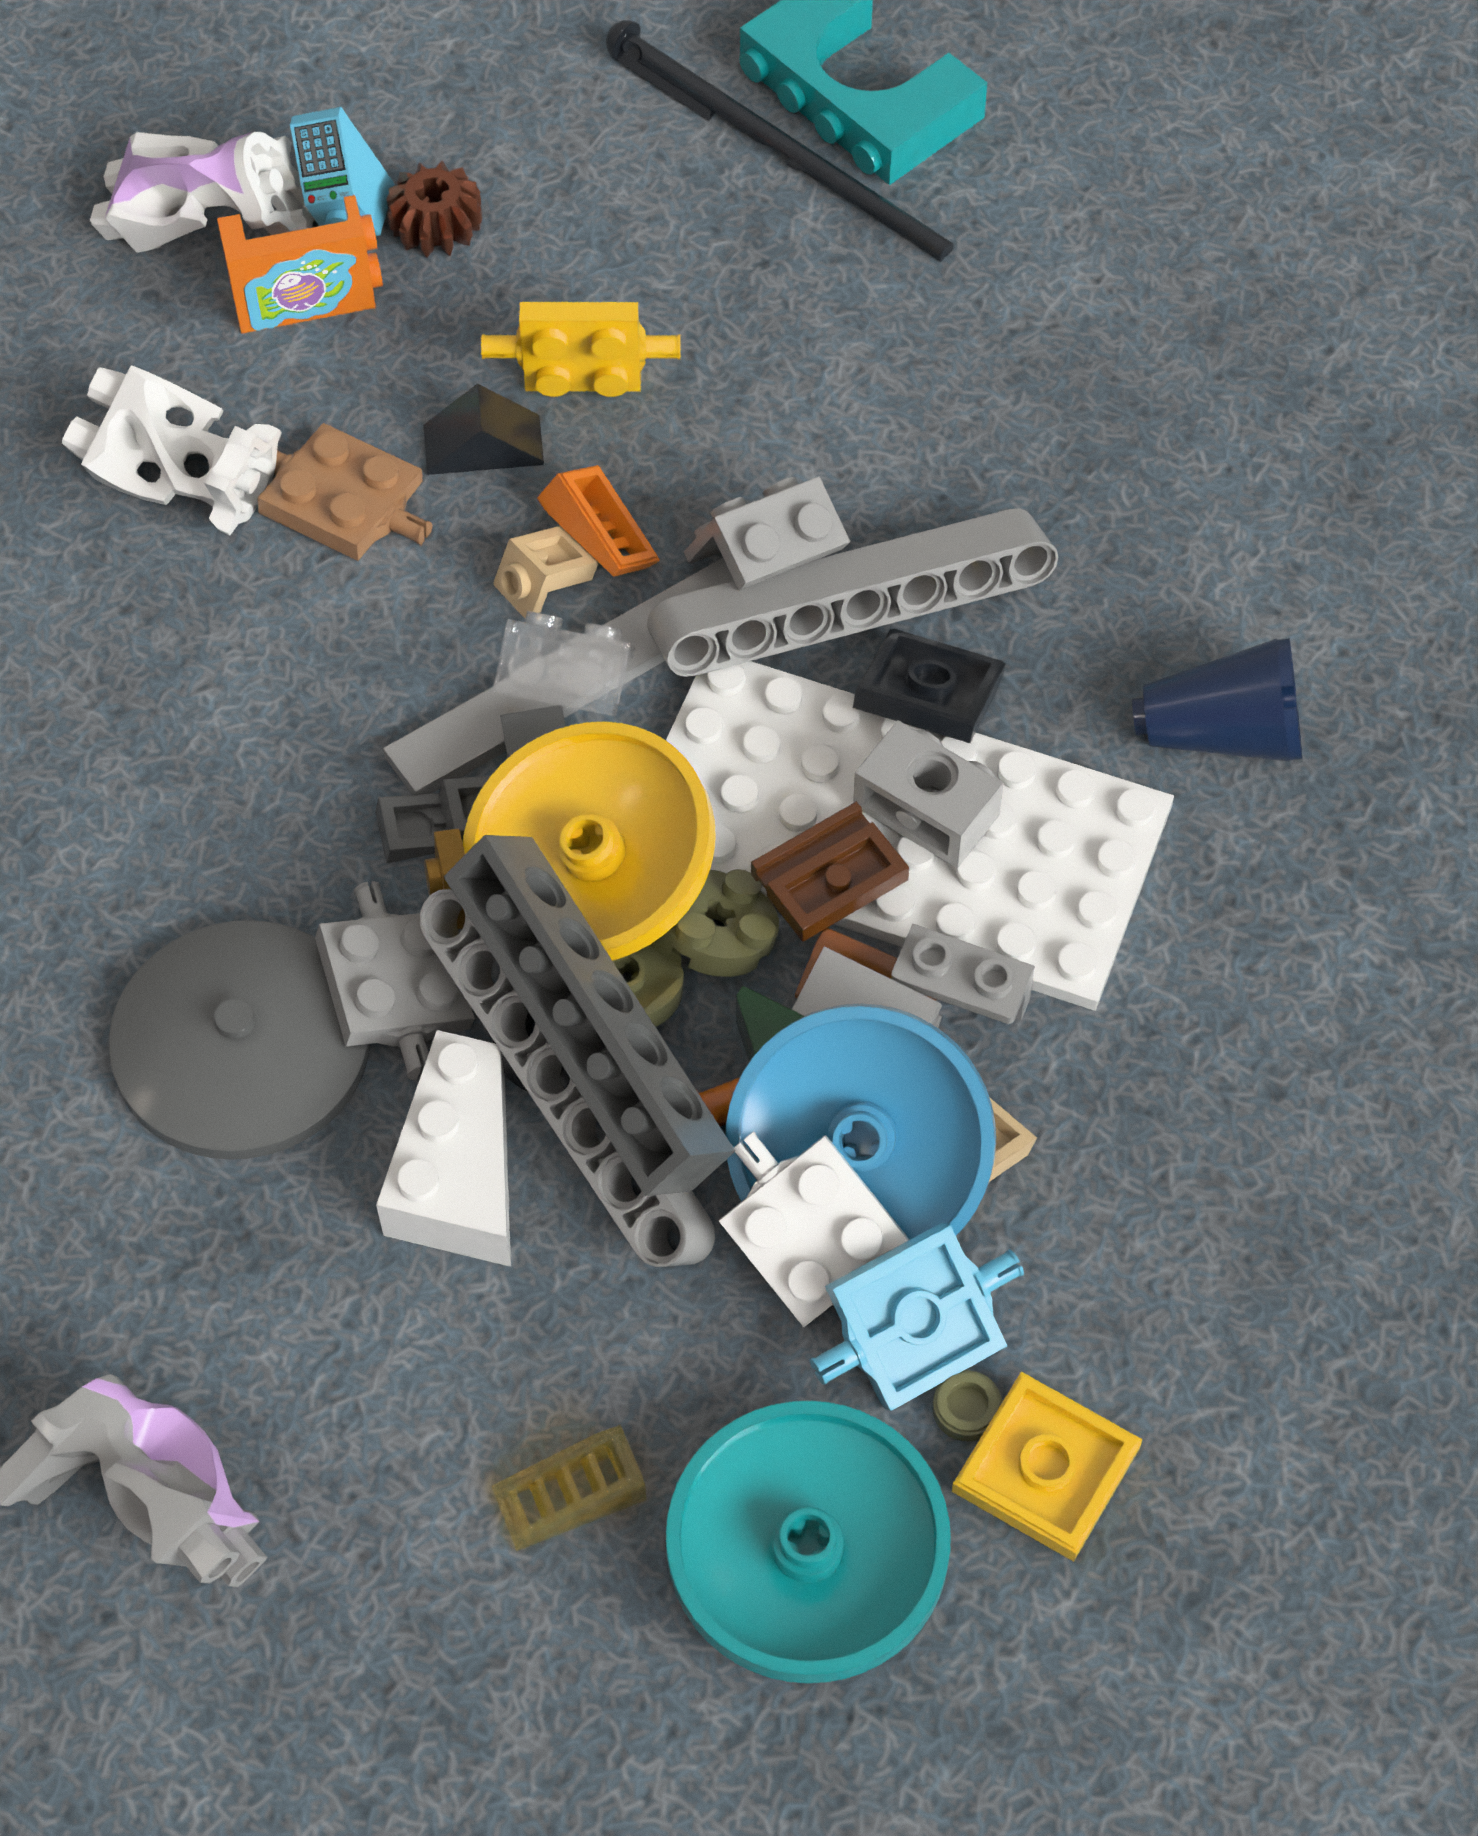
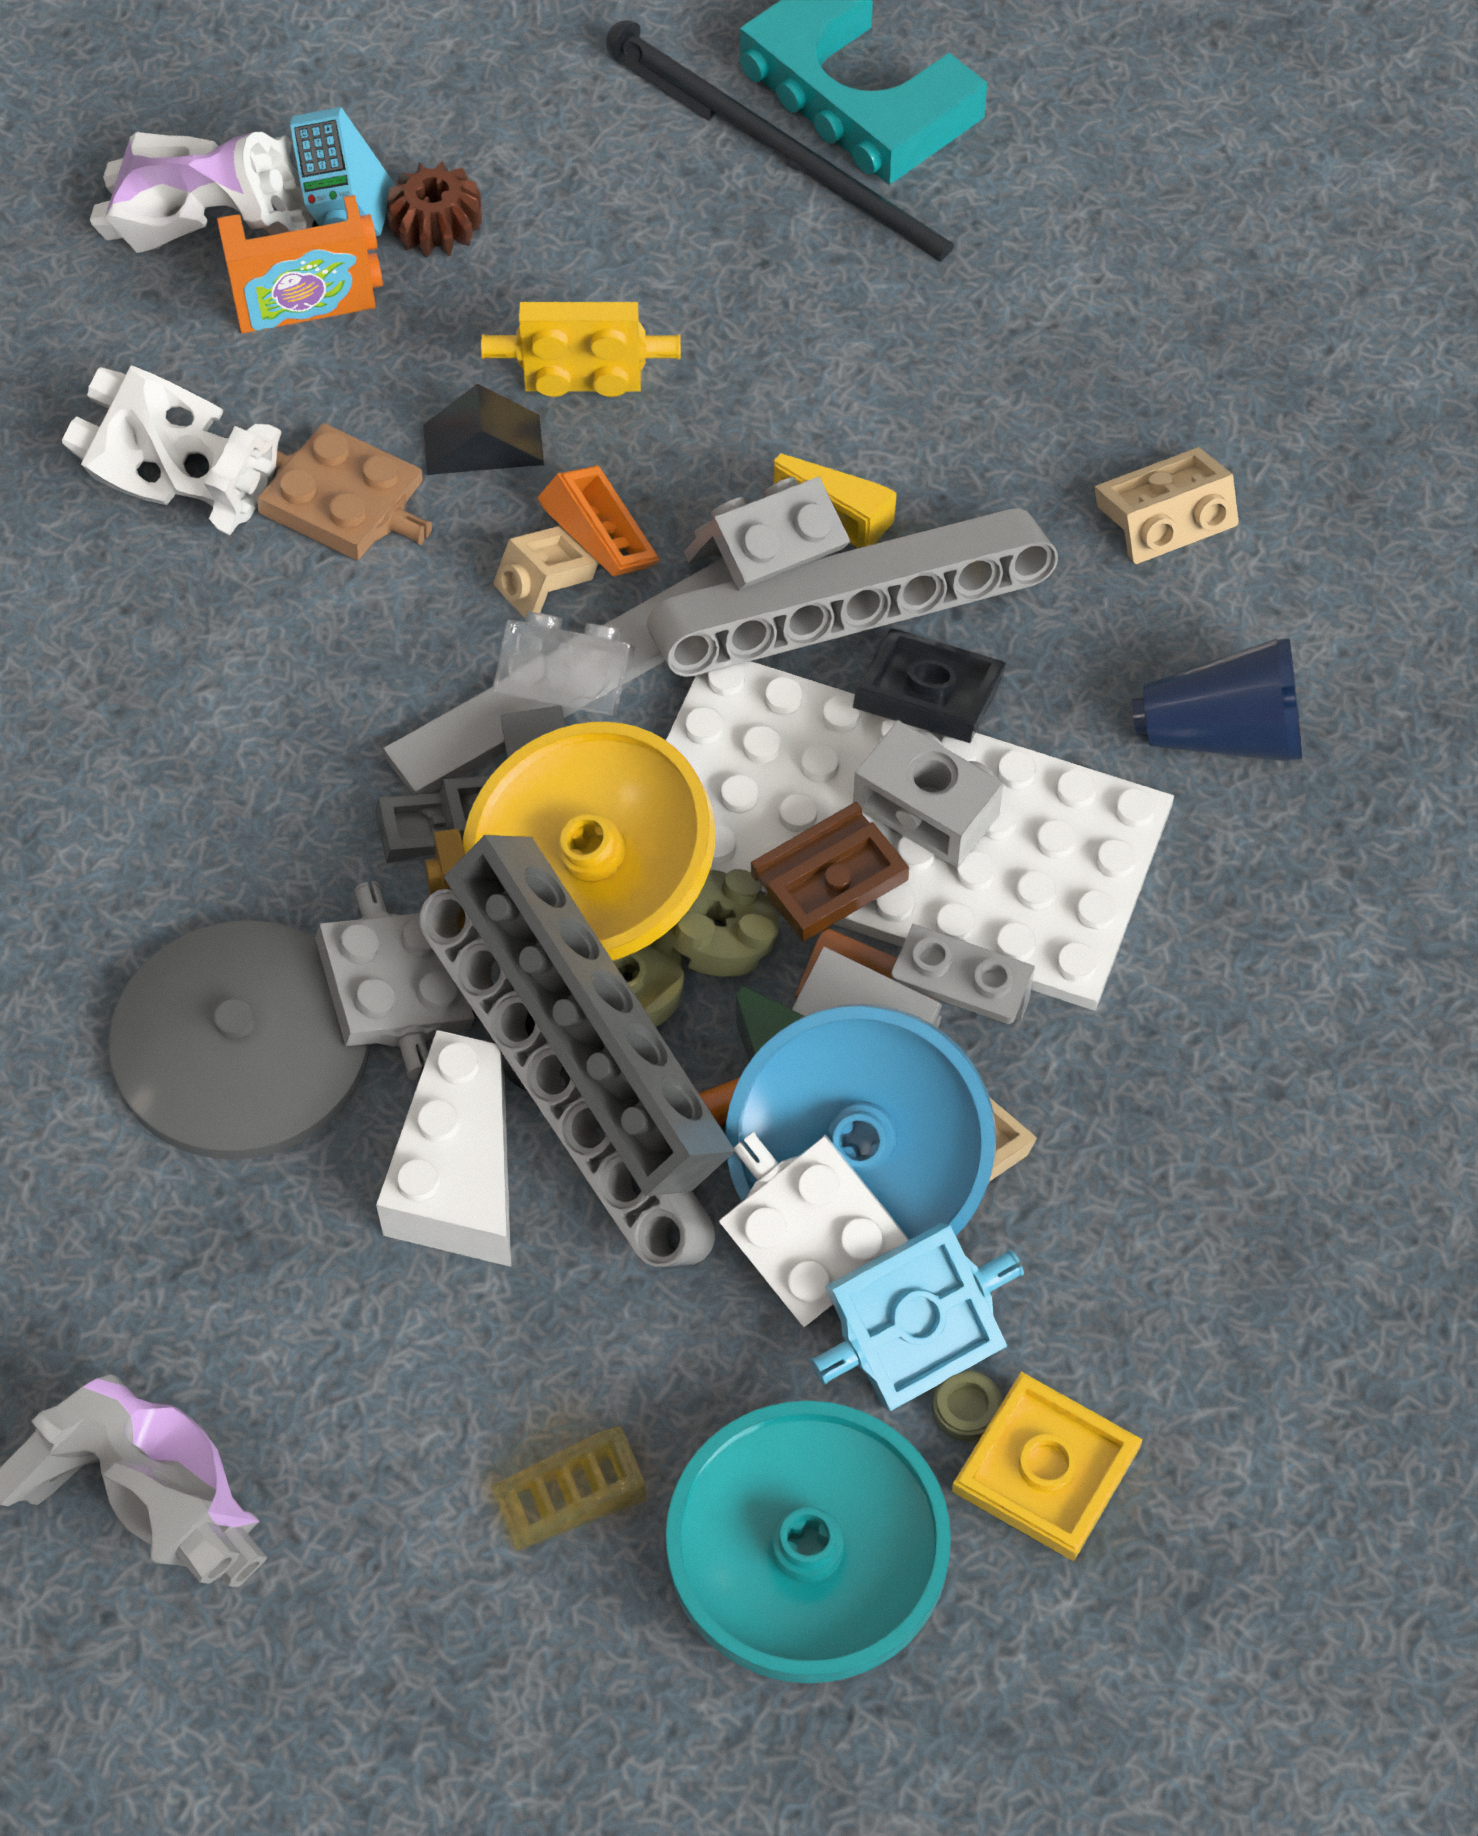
(862, 505): none -> yellow slope
(1170, 503): none -> tan bracket

